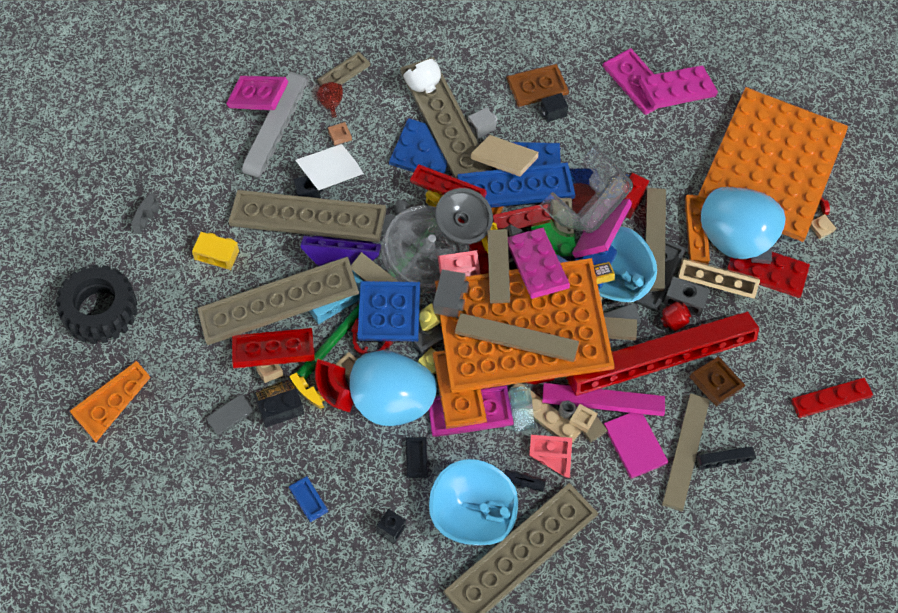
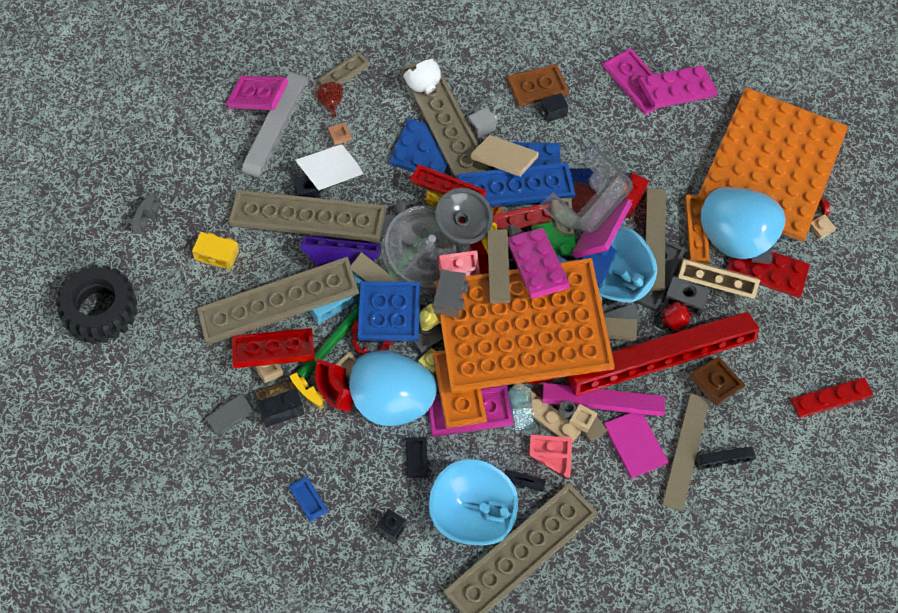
(107, 403): orange wing -> none
(517, 337): dark tan tile -> none
(604, 272): slope -> none

